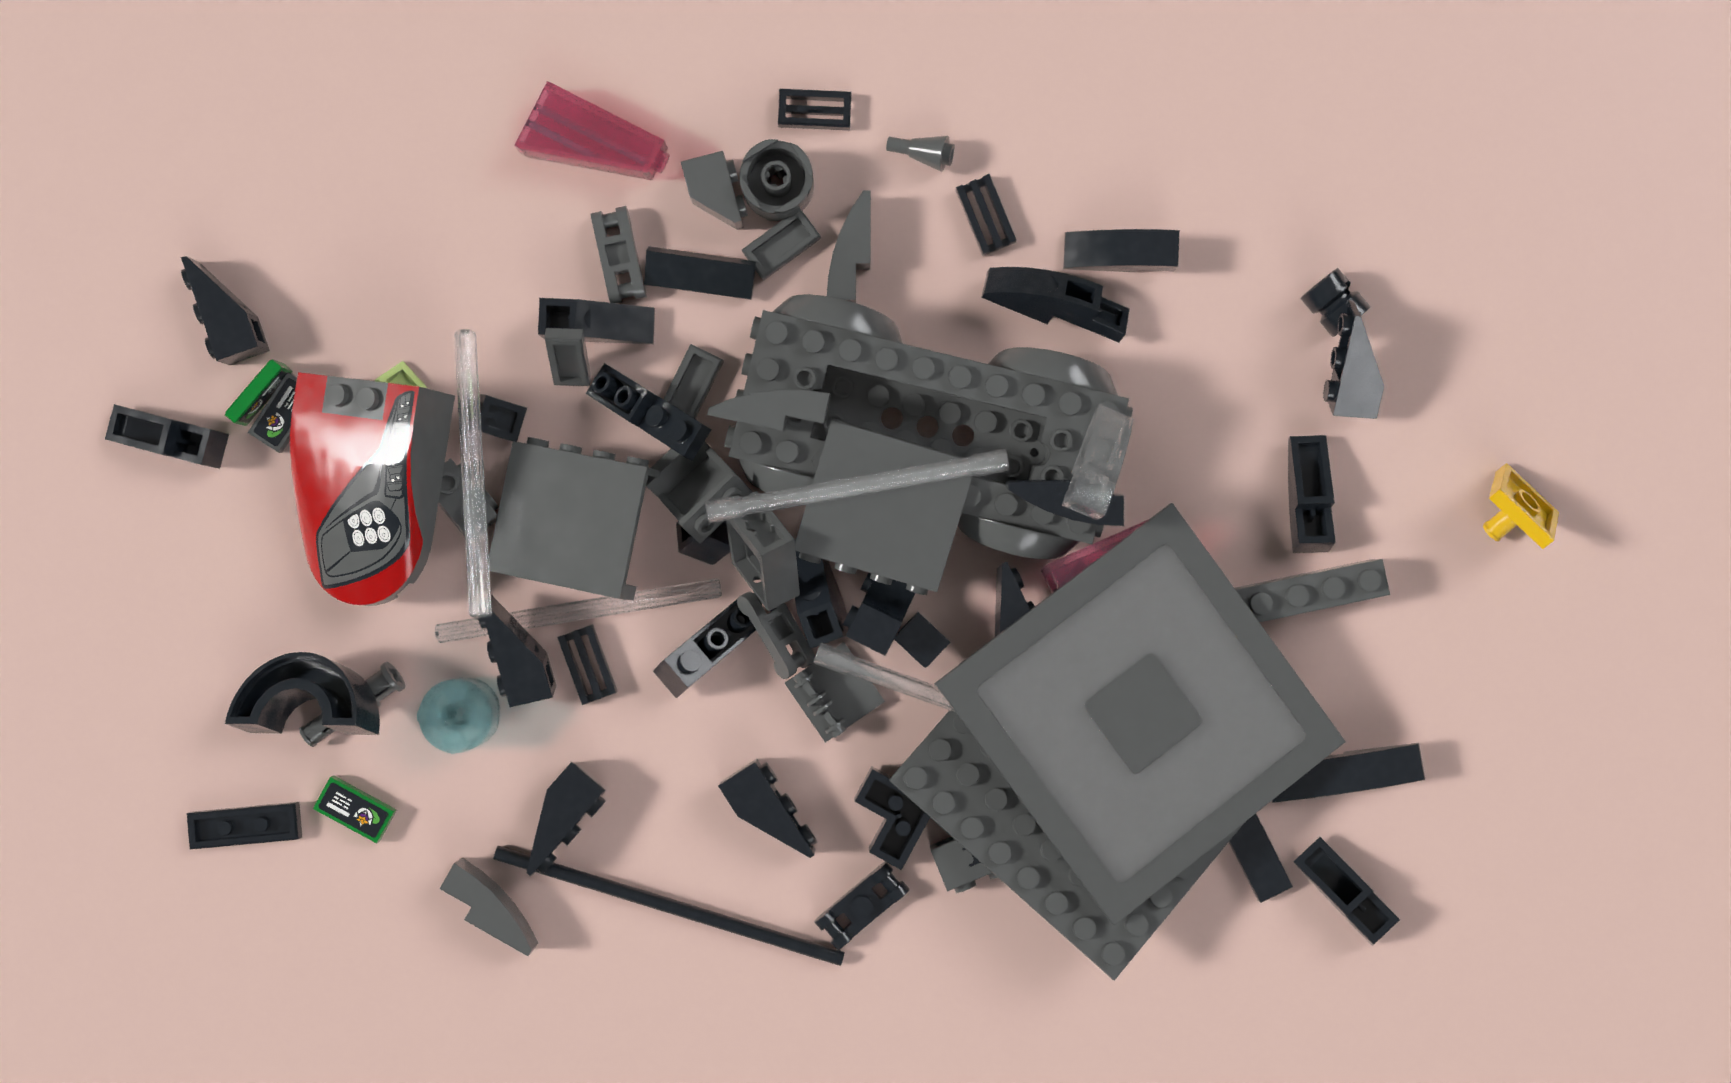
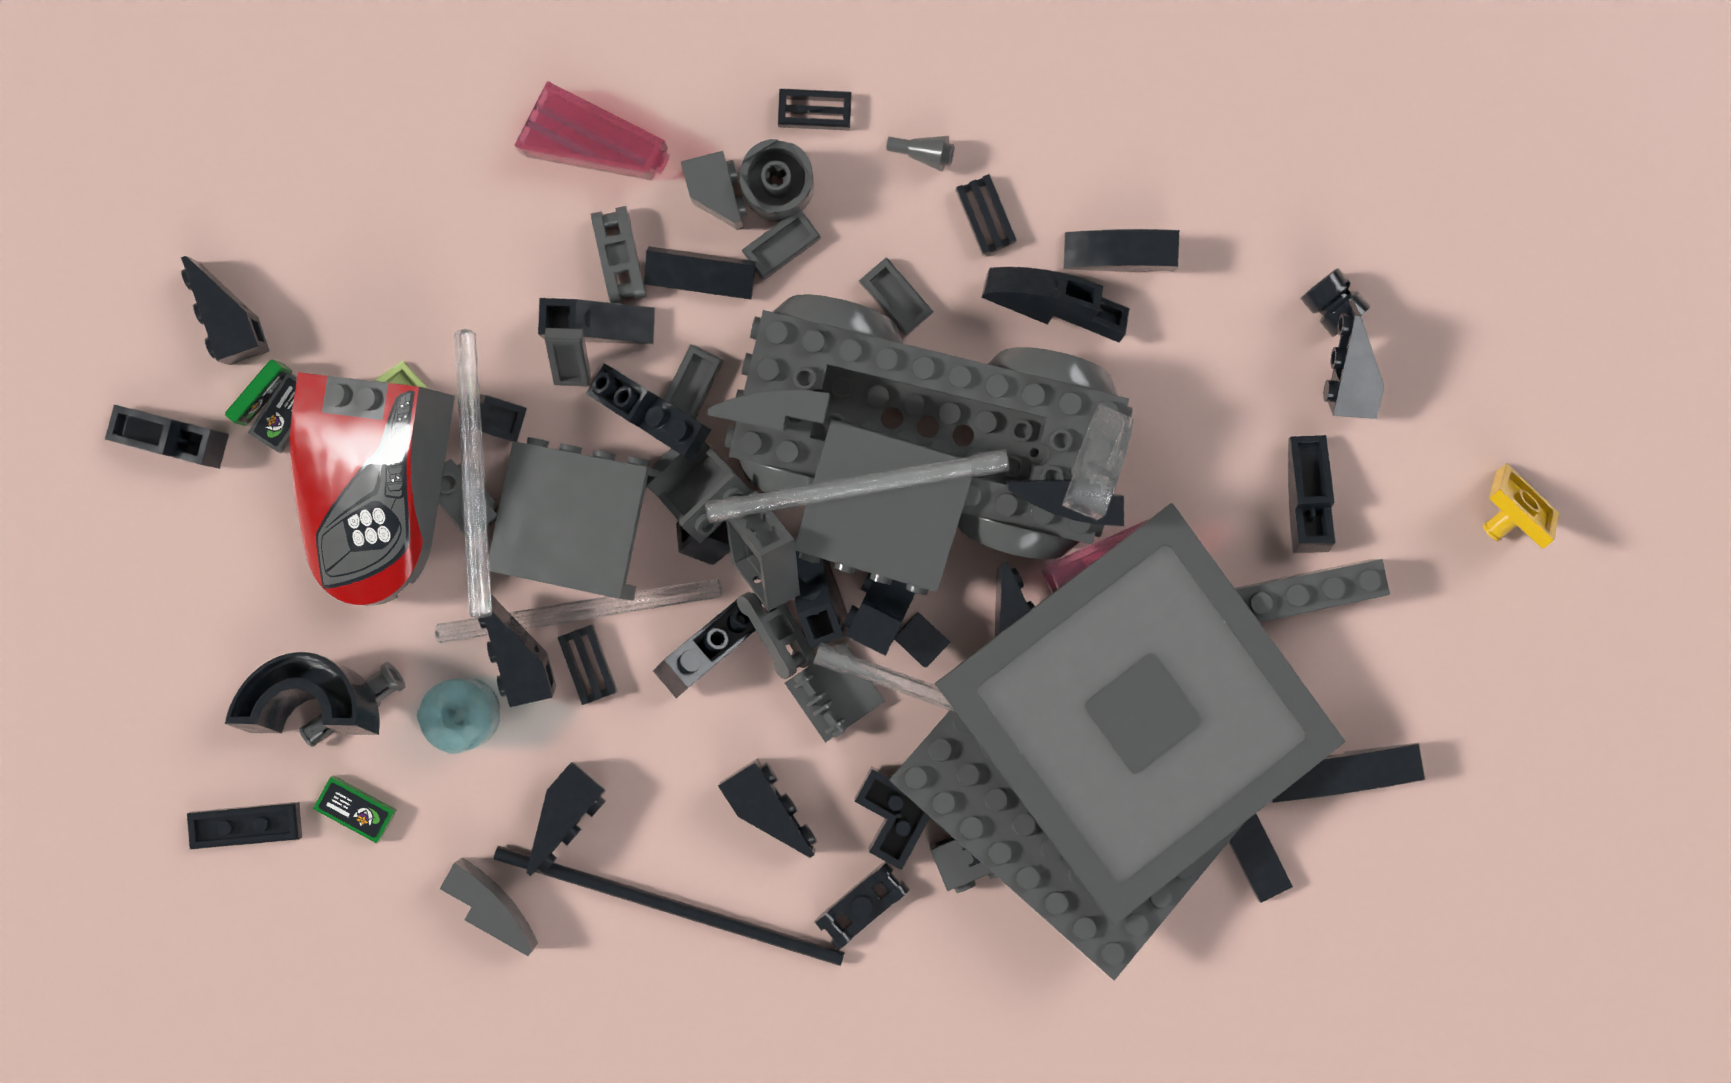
(851, 250): dark grey slope -> none
(896, 296): none -> dark grey tile
(1346, 891): black slope -> none

